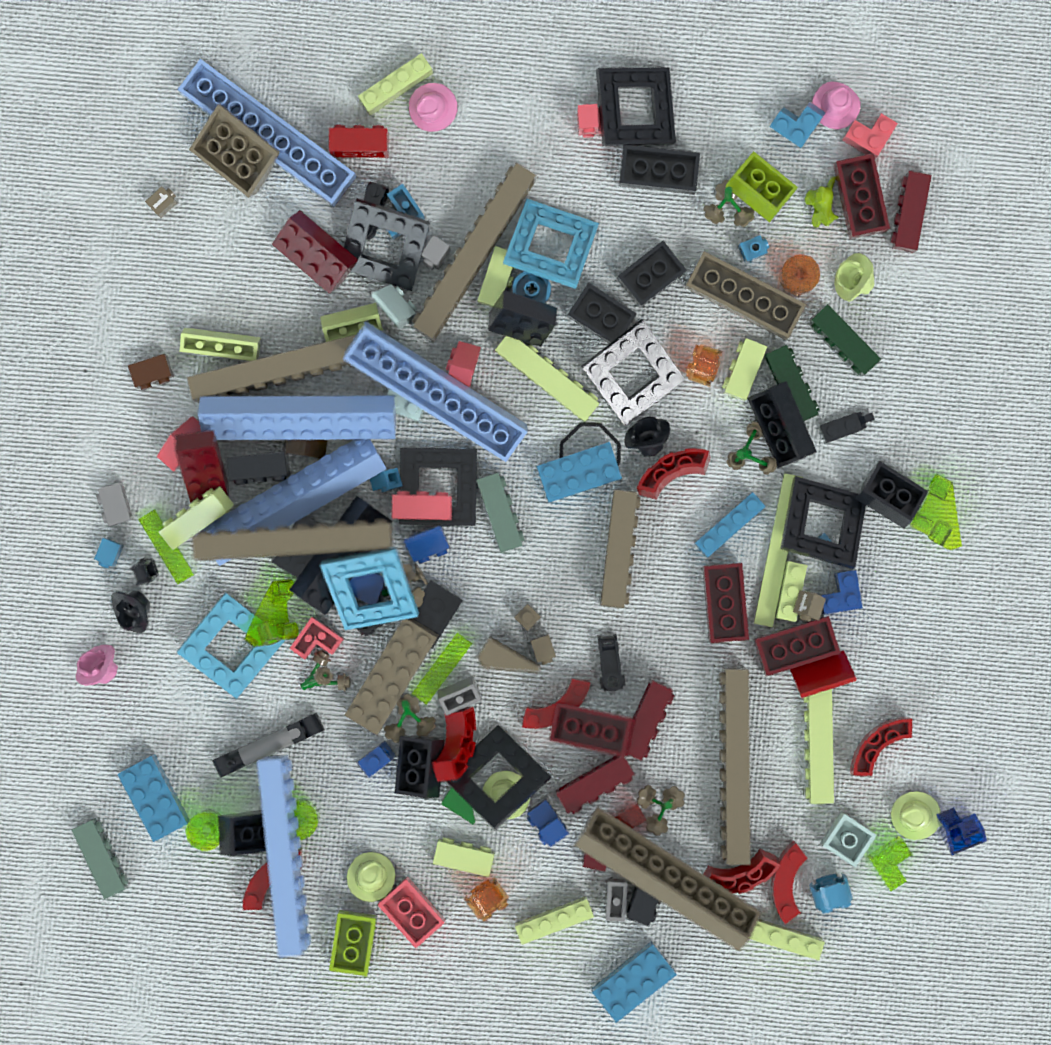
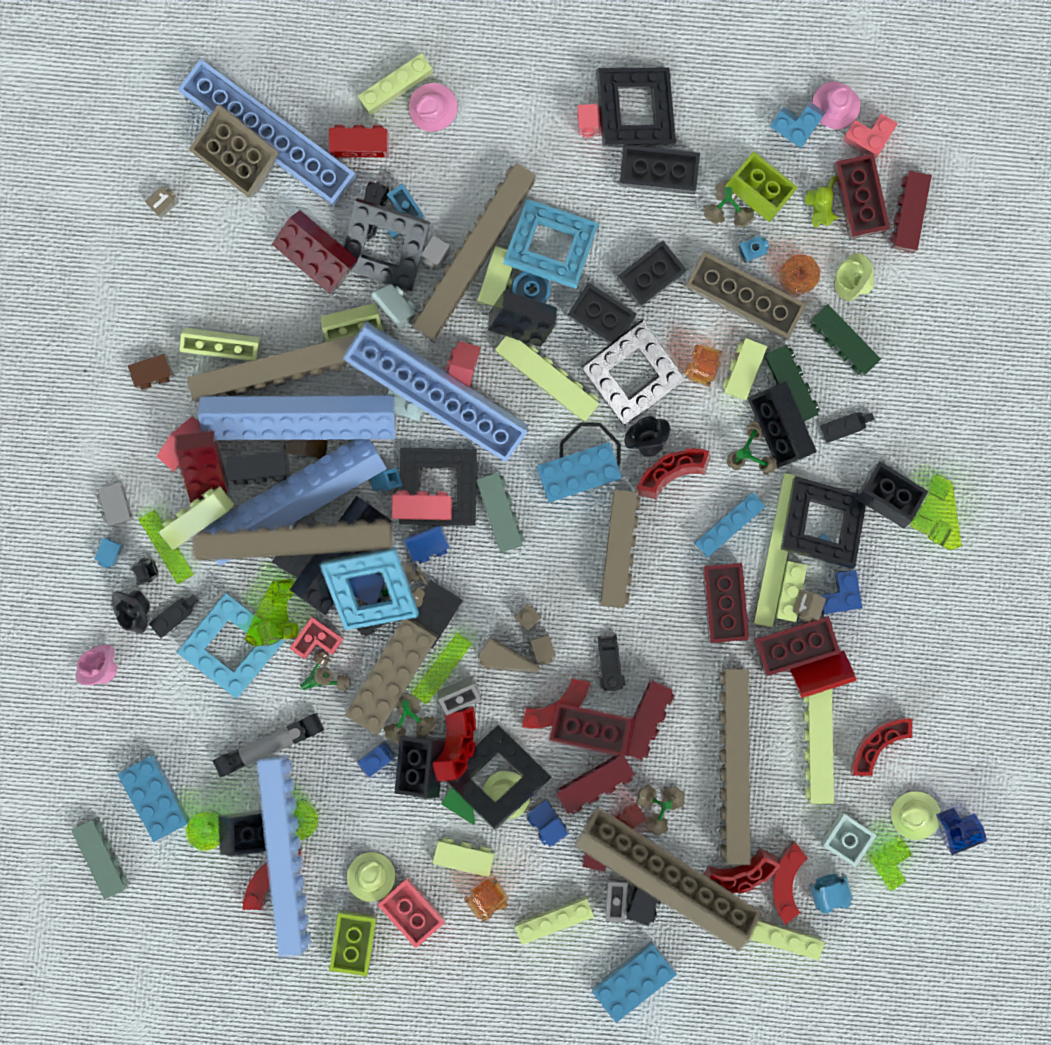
(173, 616): none -> black hinge

